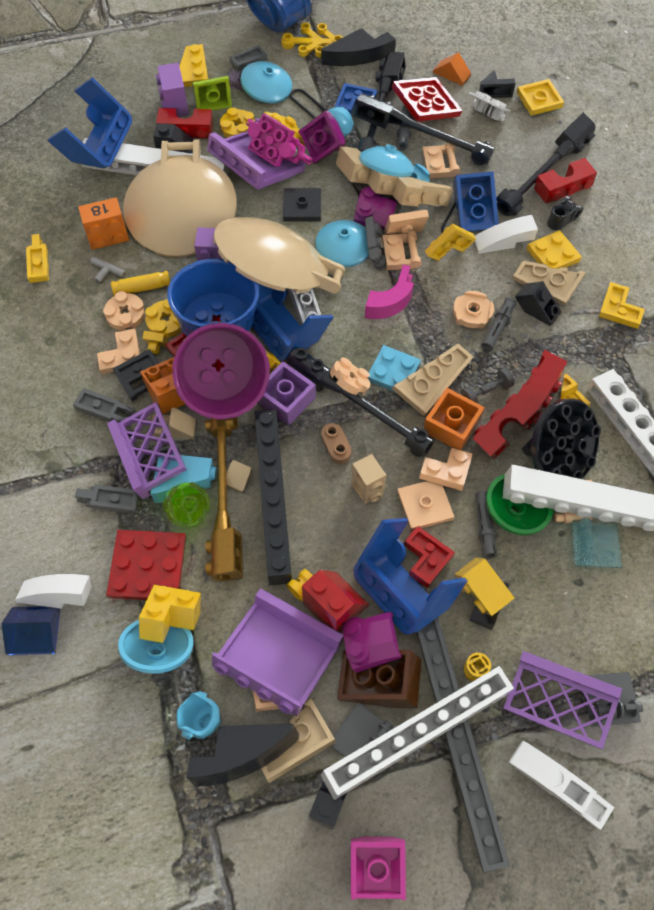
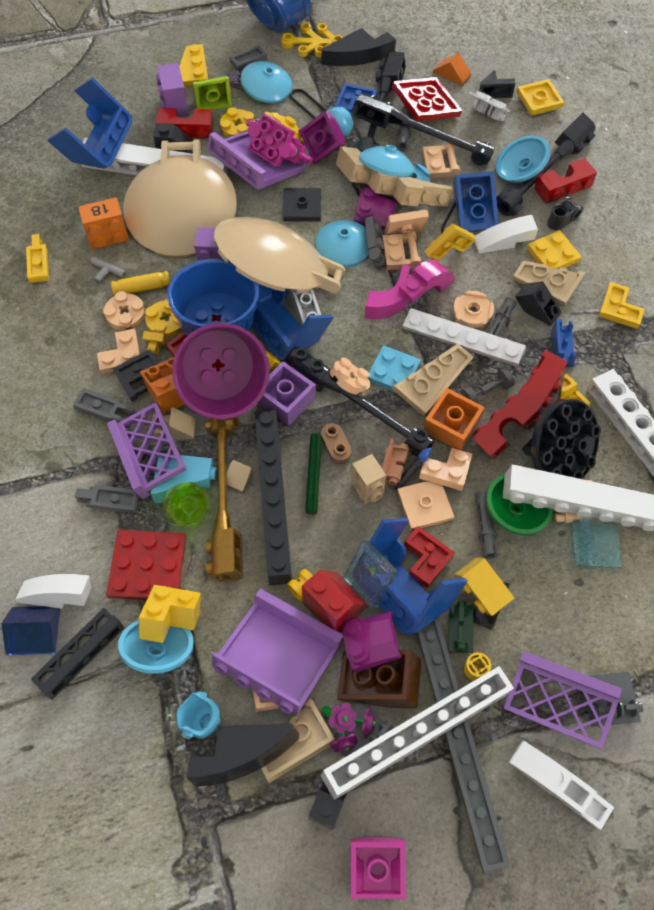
(81, 656): none -> black fence
(313, 474): none -> dark green axle
(345, 719): none -> magenta plant
(369, 574): none -> clear light blue tile
(393, 455): none -> nougat hinge
(411, 470): none -> black piece
(424, 277): none -> dark pink arch
(461, 628): none -> dark green hinge
(469, 338): none -> white plate
(523, 159): none -> medium azure dish
(563, 342): none -> blue hinge

